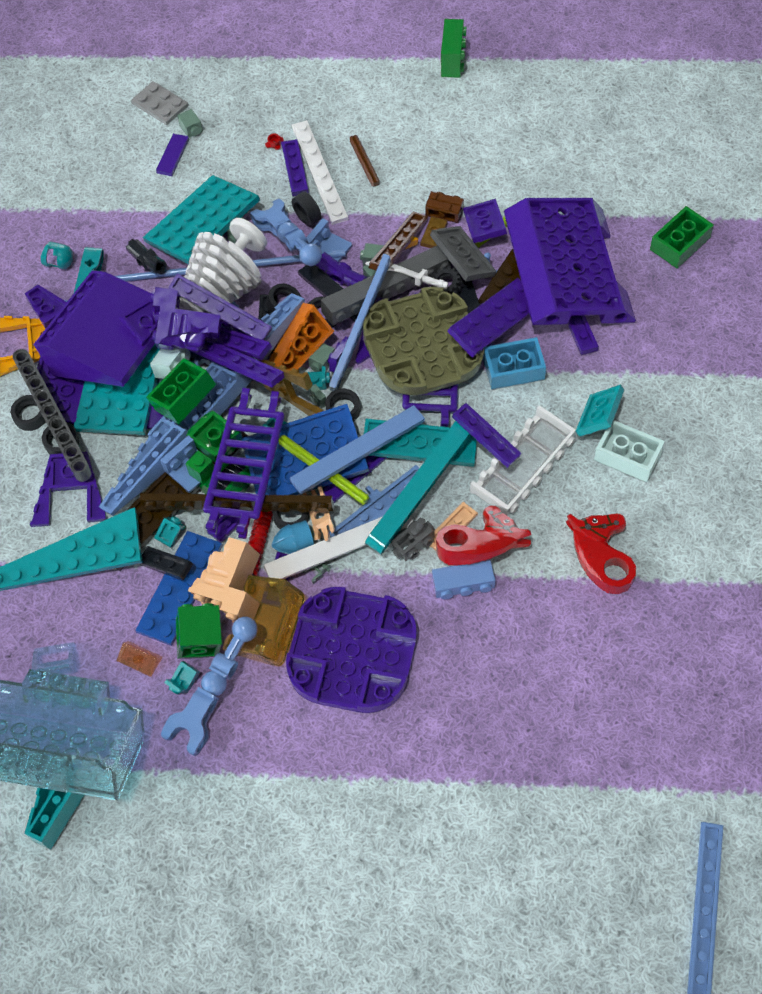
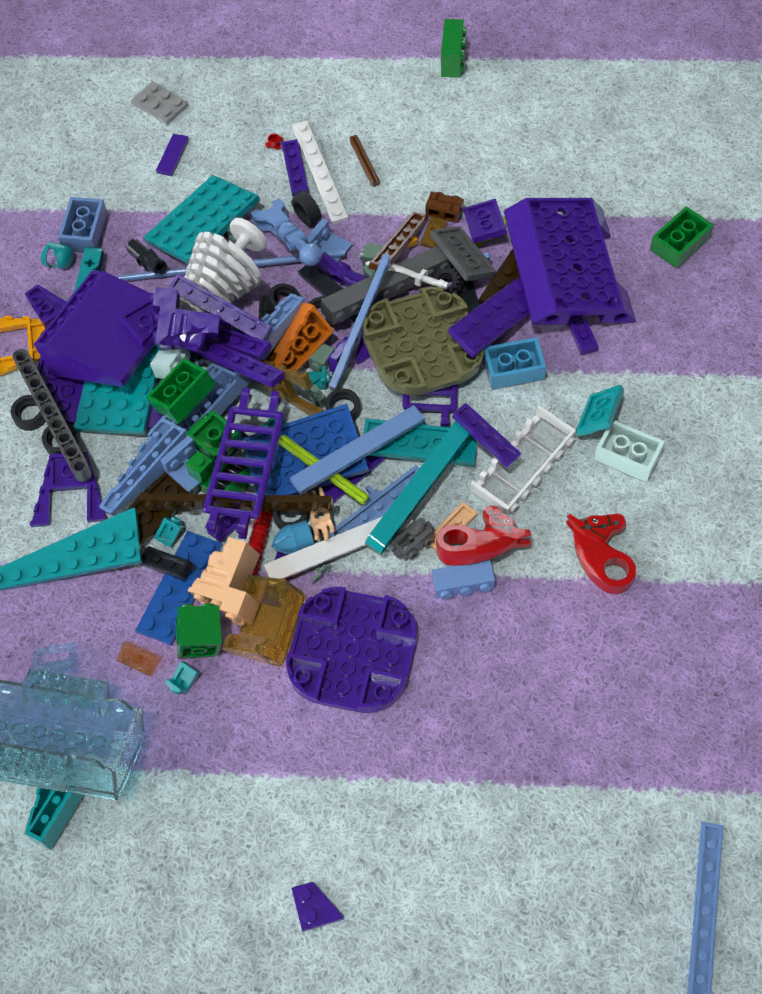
(83, 223): none -> medium blue brick
(190, 123): sand green brick -> none
(213, 684): medium blue piece -> none
(314, 907): none -> dark purple wing

